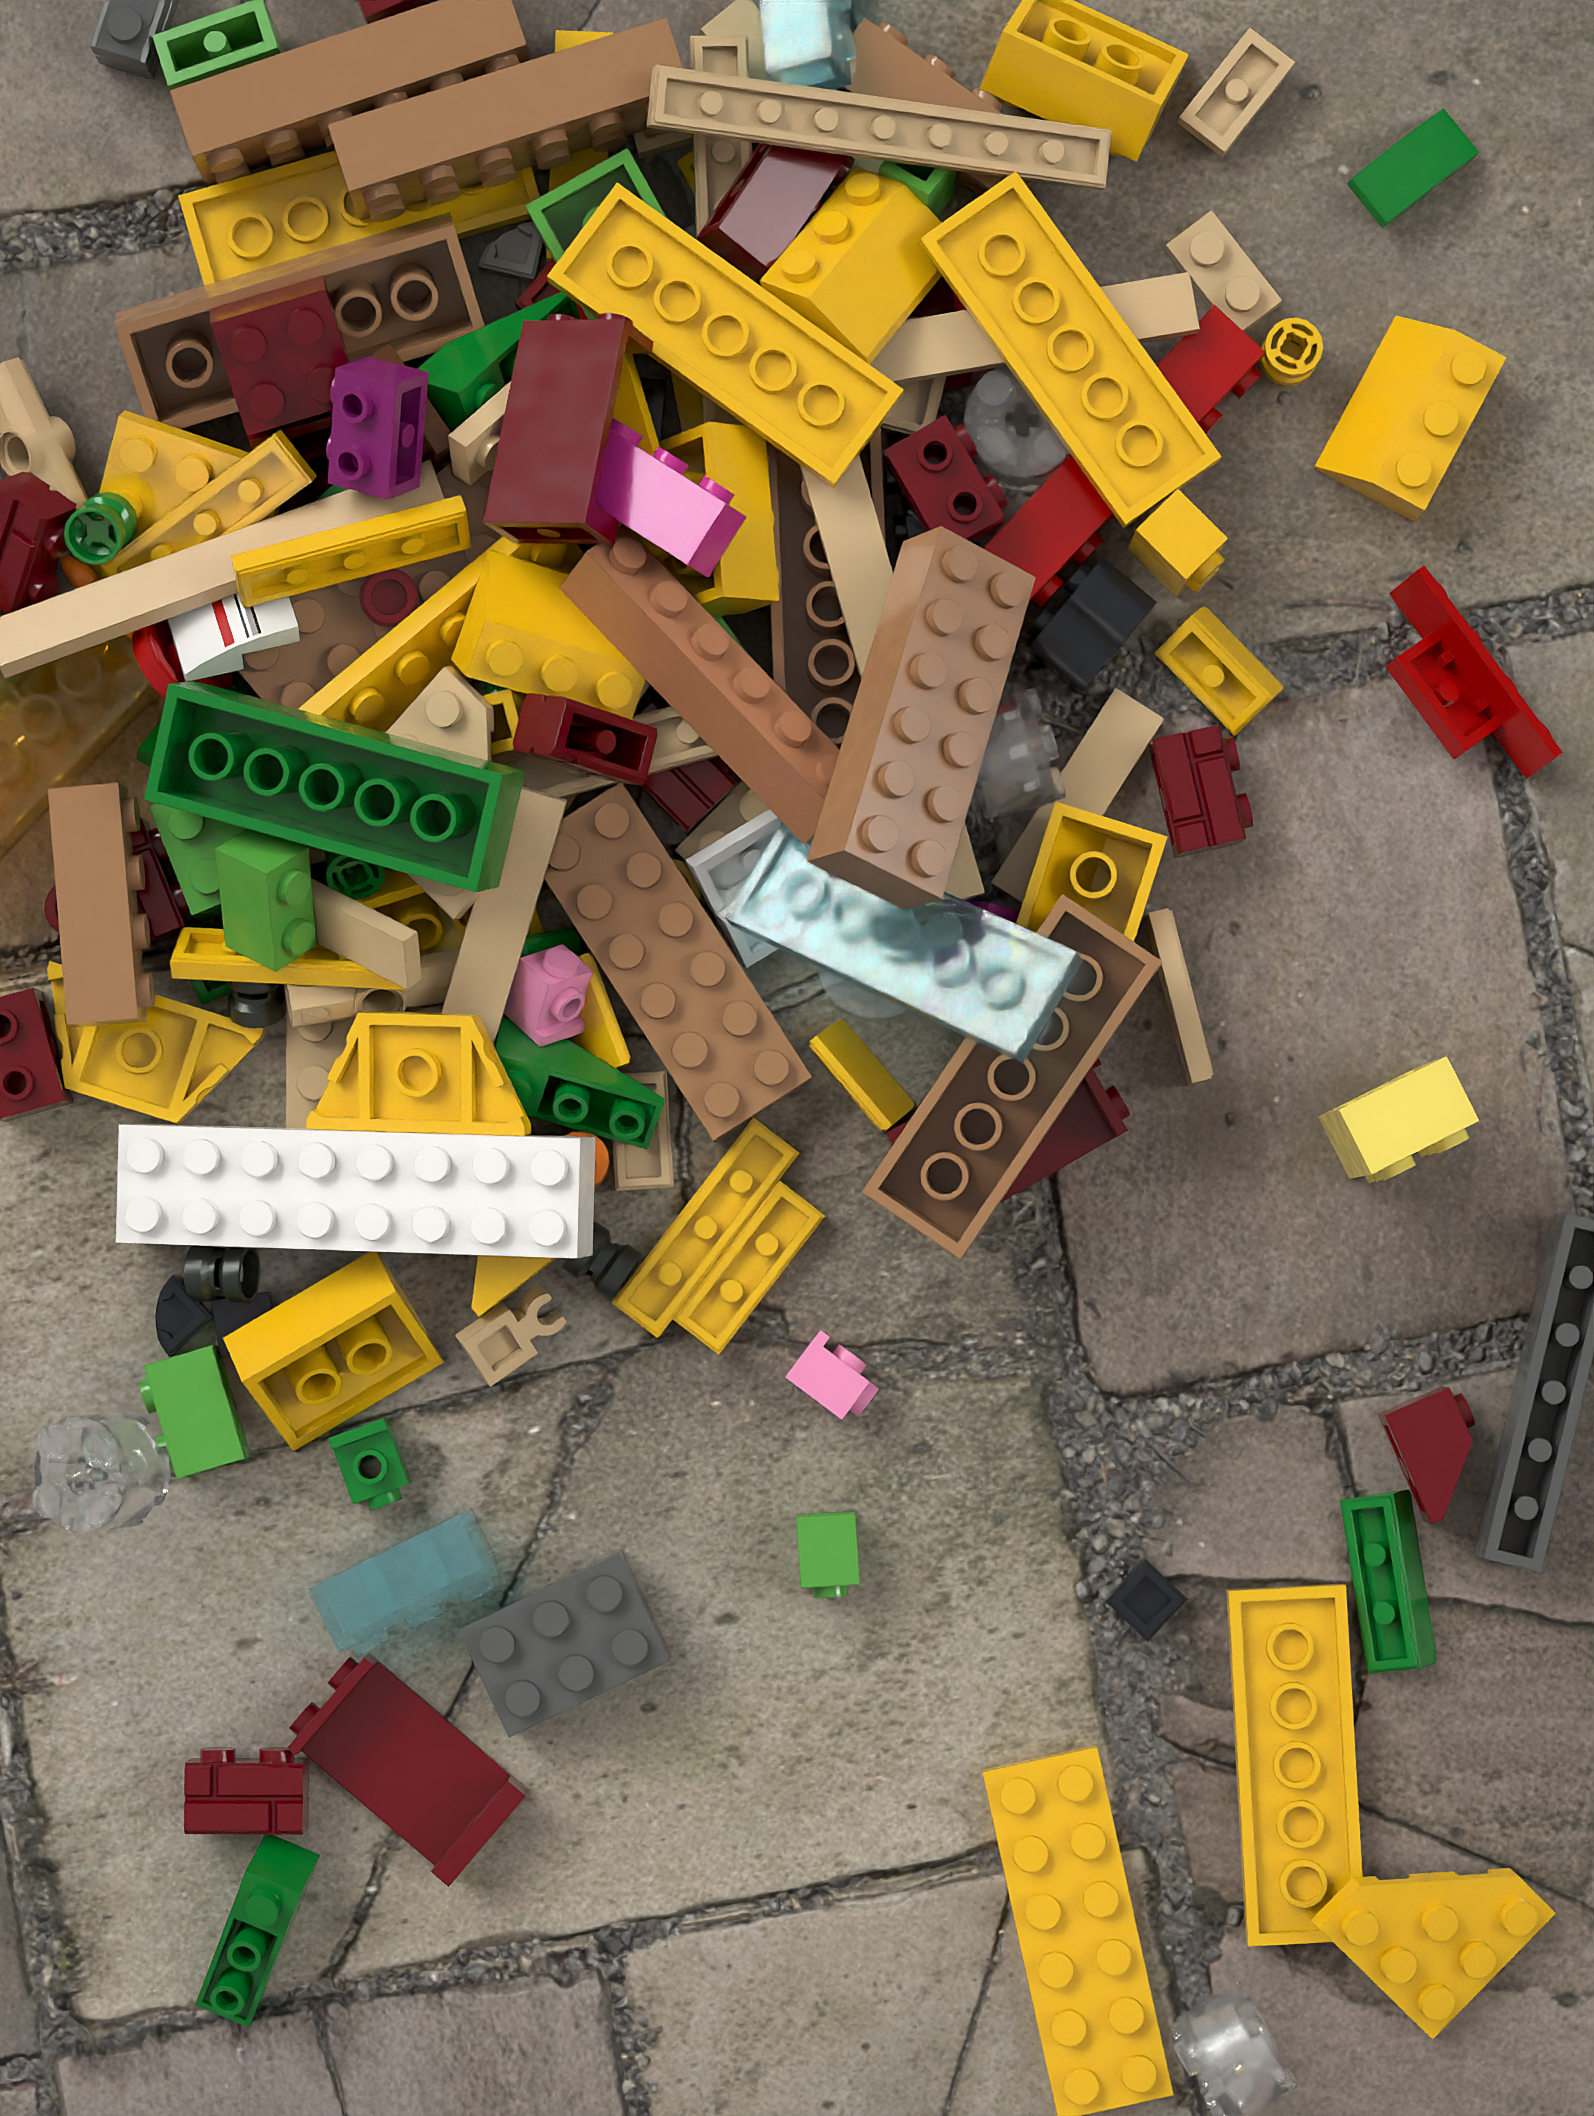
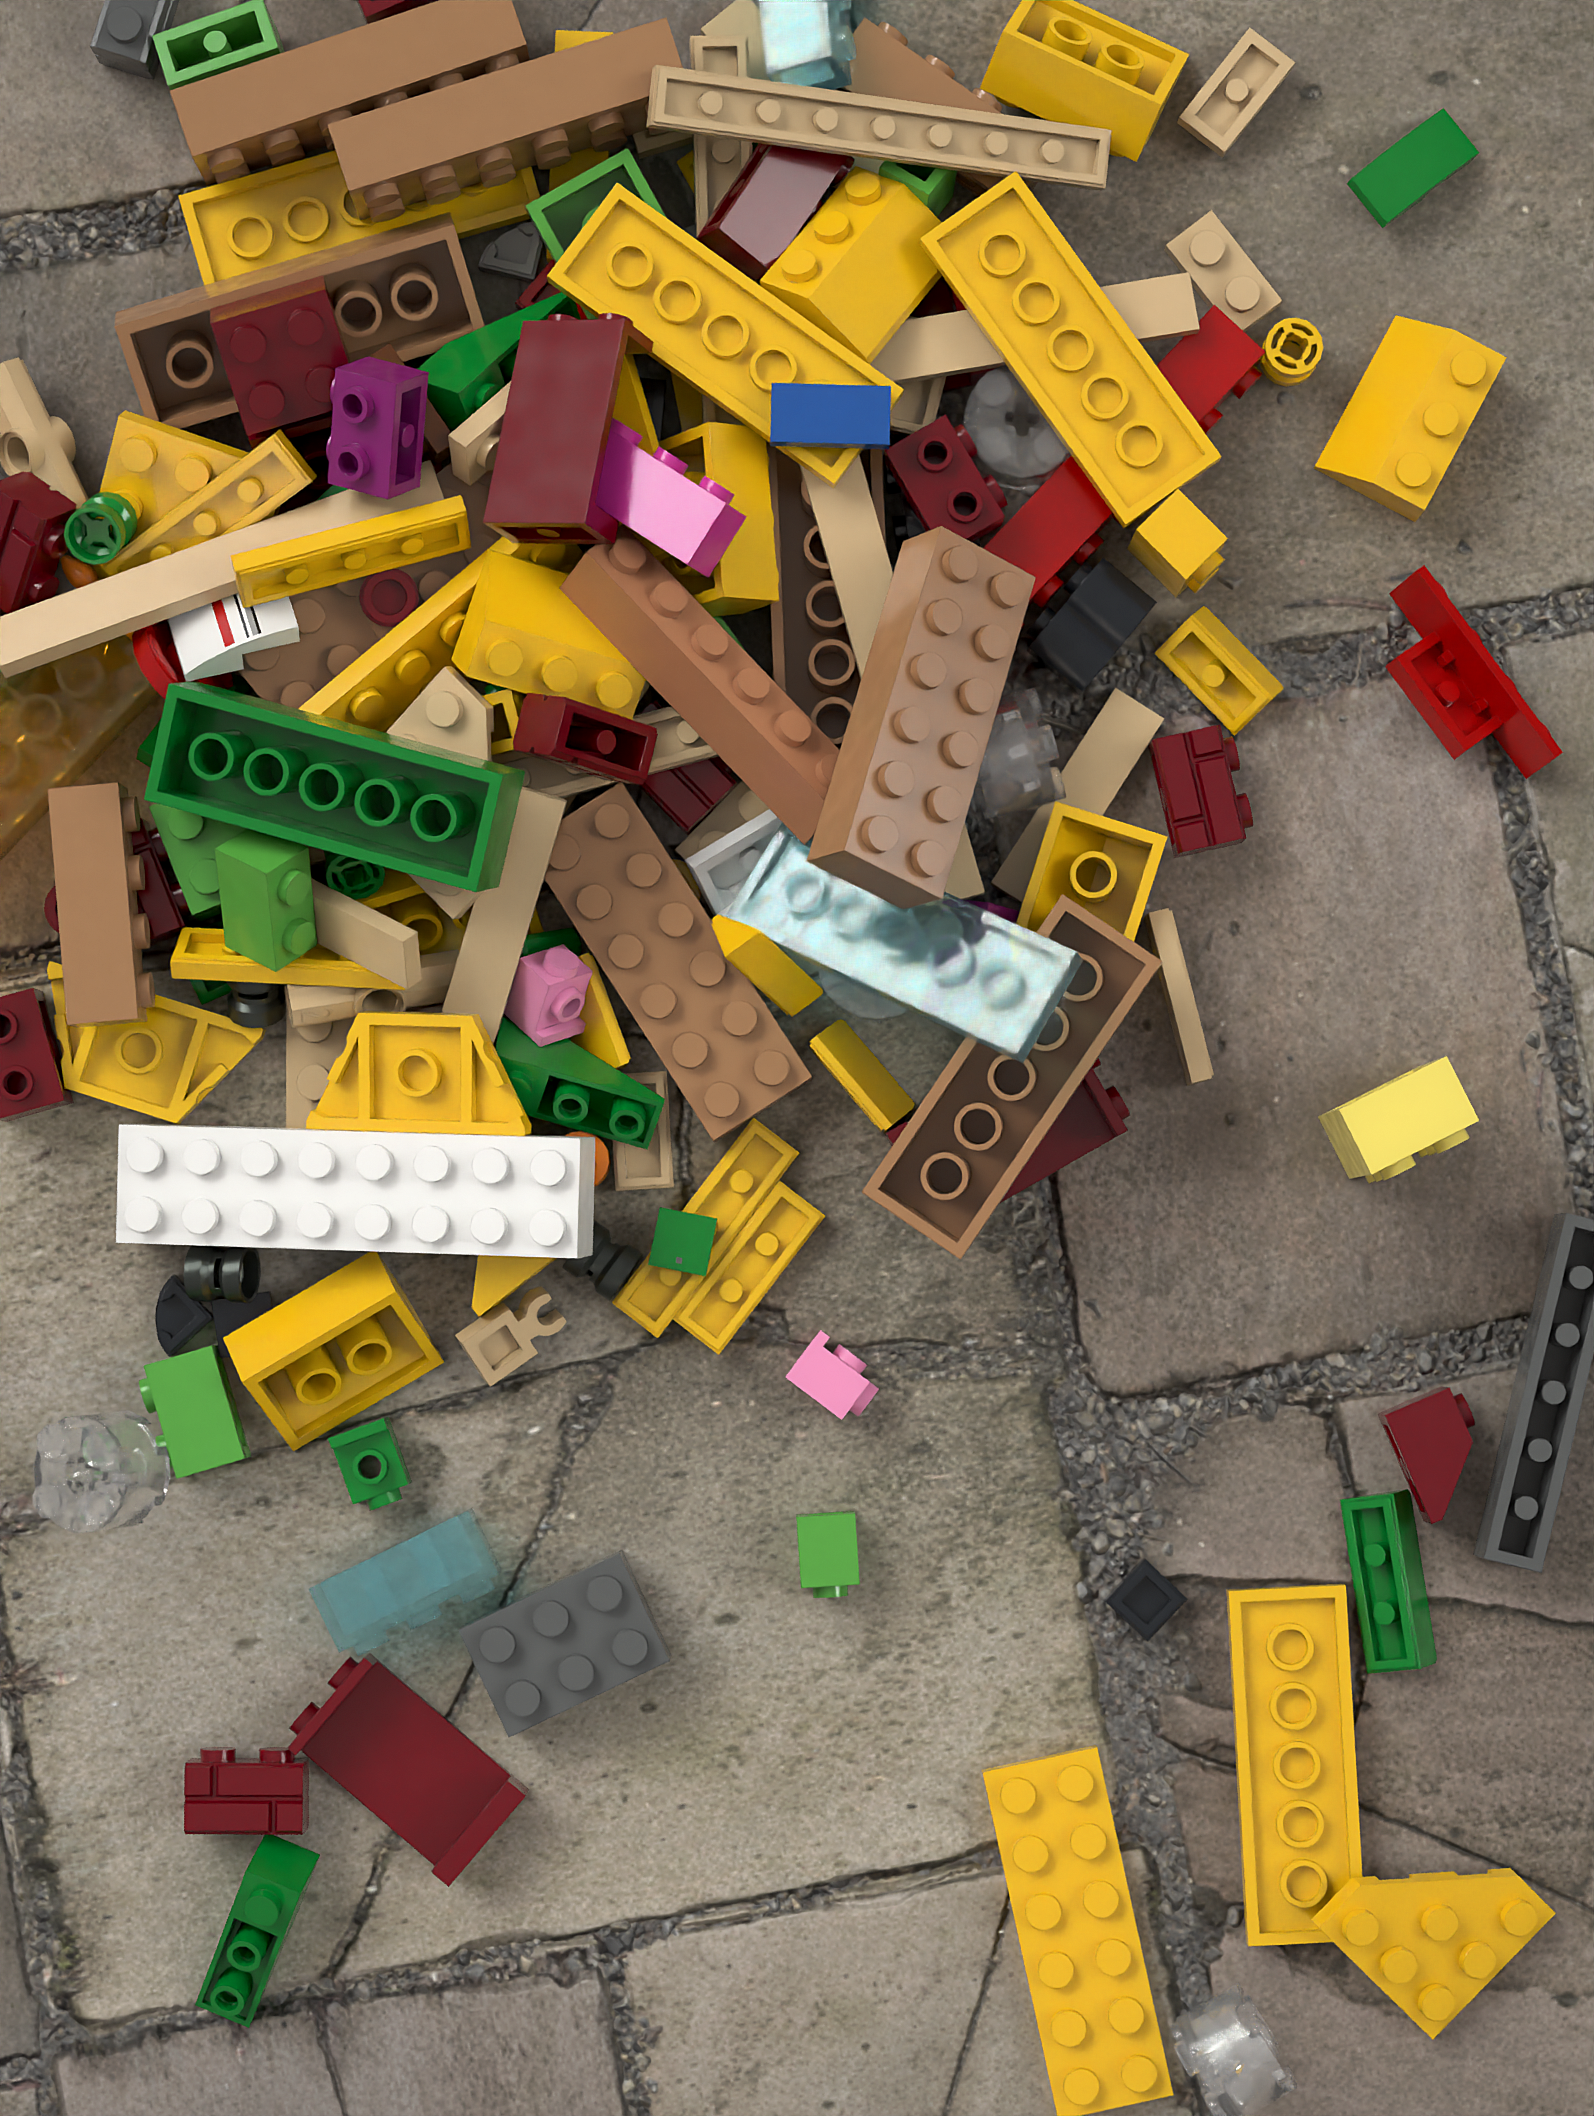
(682, 1241): none -> green tile
(765, 965): none -> yellow slope
(830, 416): none -> blue tile

